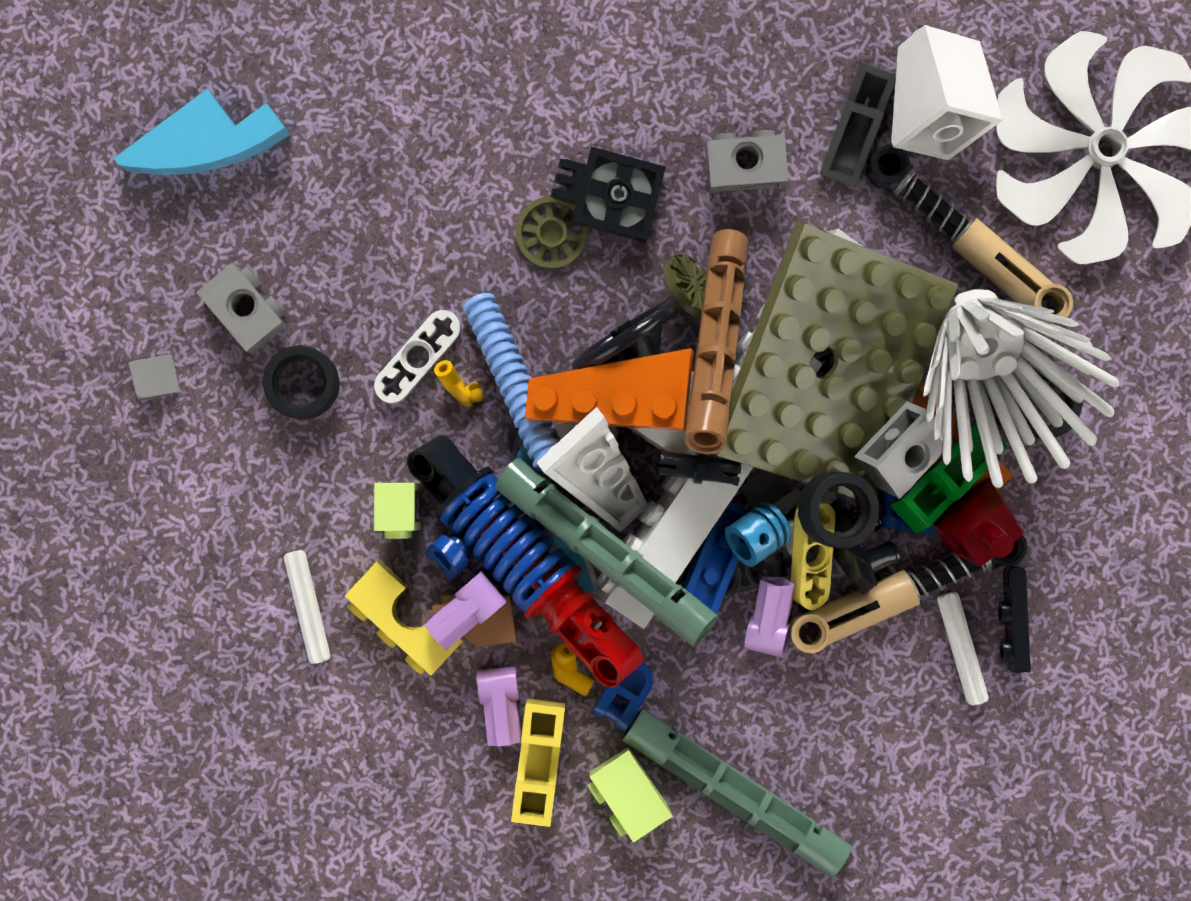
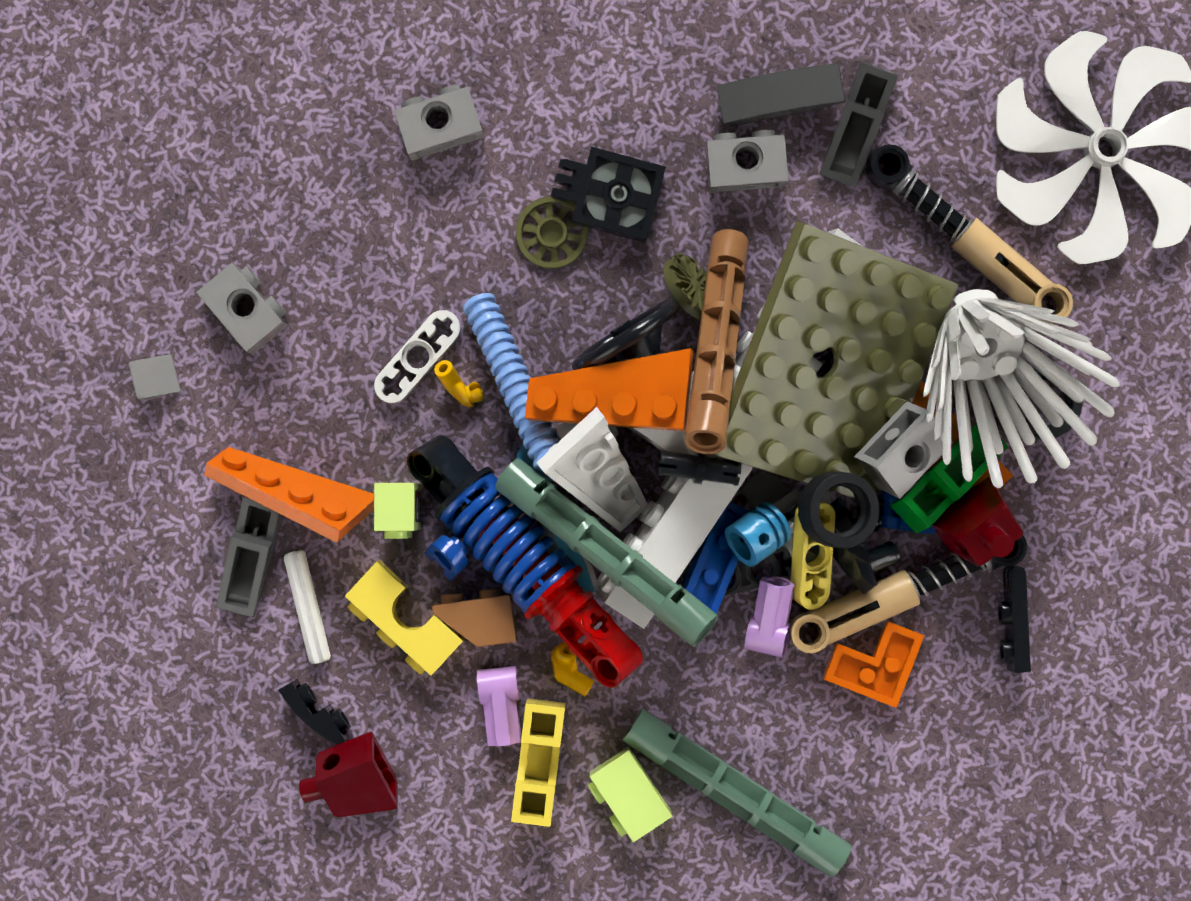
(202, 139): medium azure slope -> none
(249, 558): none -> dark grey slope
(276, 366): black tyre -> none
(301, 496): none -> orange wing
(325, 722): none -> black slope
(353, 778): none -> dark red torso
(461, 127): none -> light grey brick
(471, 606): lavender piece -> none
(634, 688): blue plate -> none
(780, 94): none -> dark grey slope
(883, 673): none -> orange plate
(942, 94): white slope -> none
(962, 648): white axle -> none

